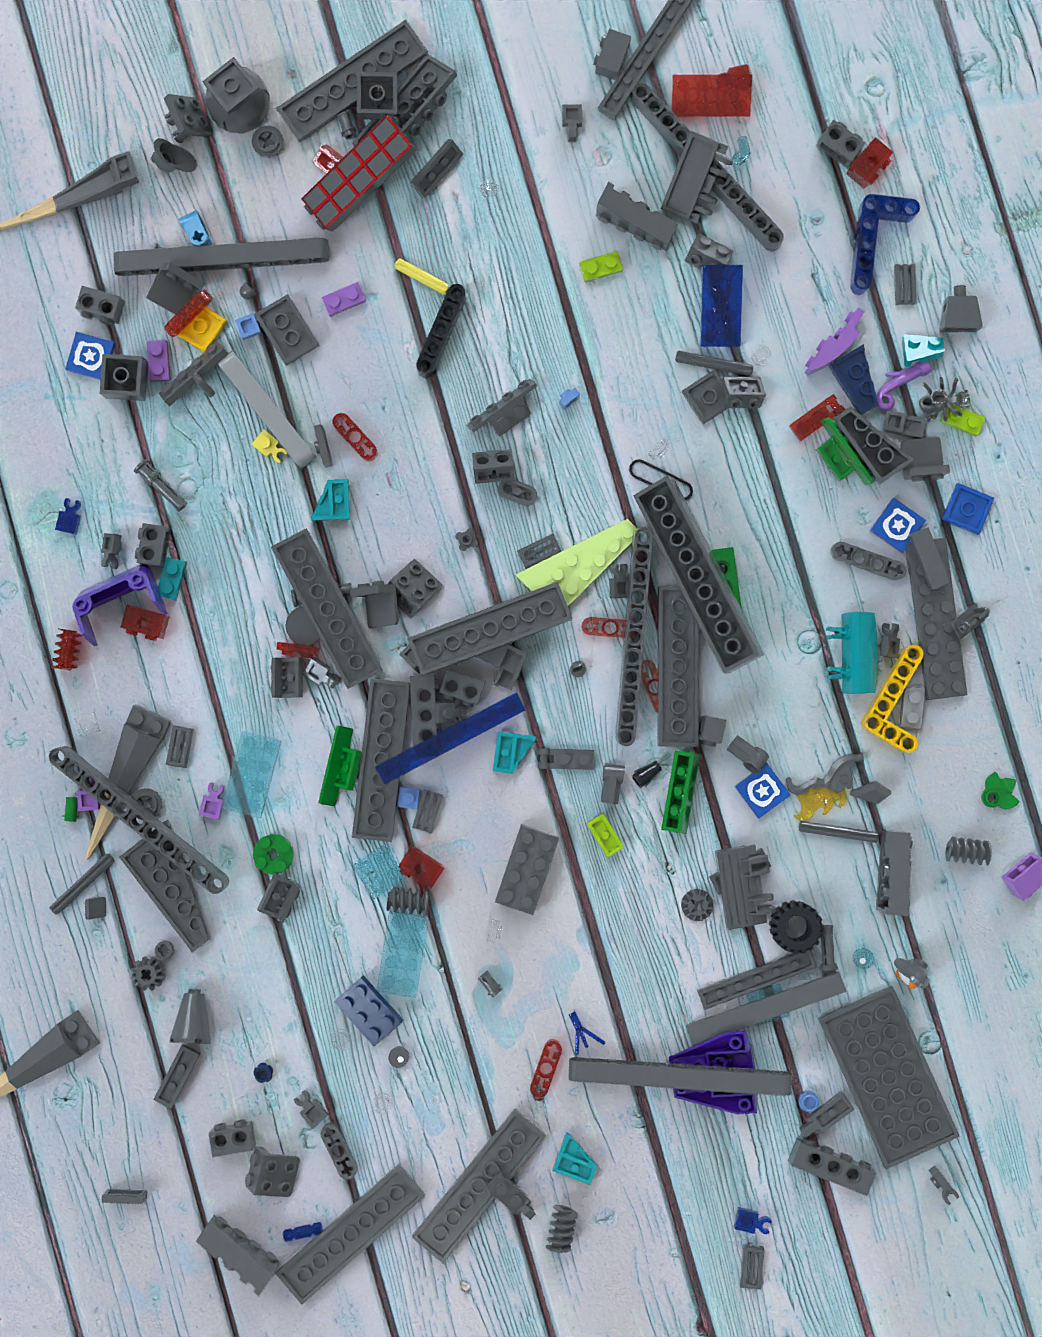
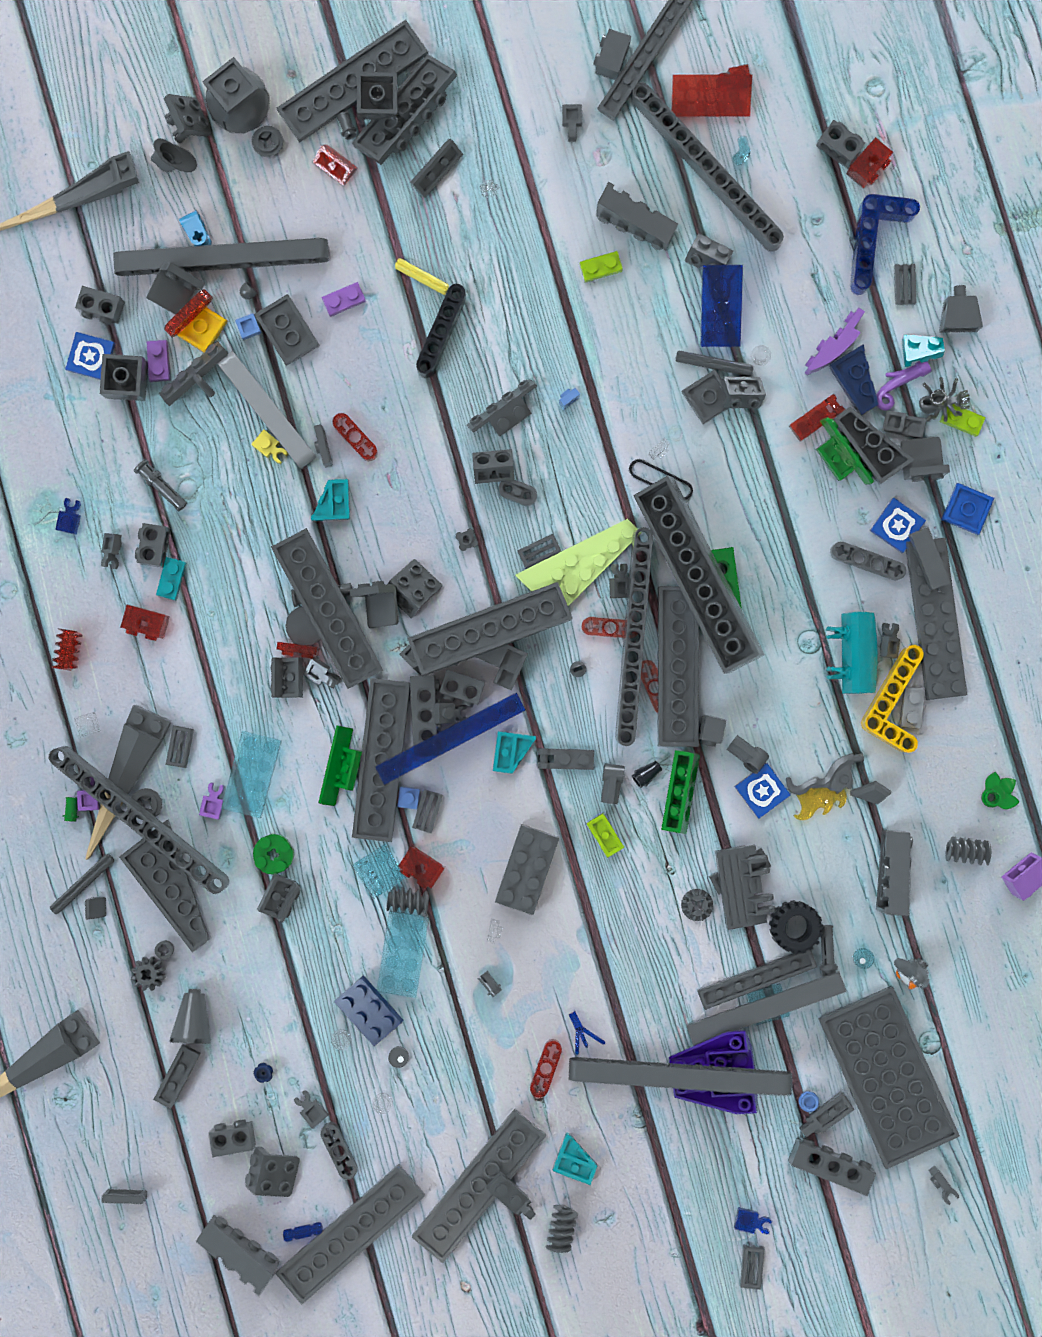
(135, 579): dark purple windscreen -> none
(358, 174): dark grey brick -> none
(693, 177): dark grey hinge -> none
(837, 831): dark grey axle -> none
(969, 620): dark grey hinge -> none

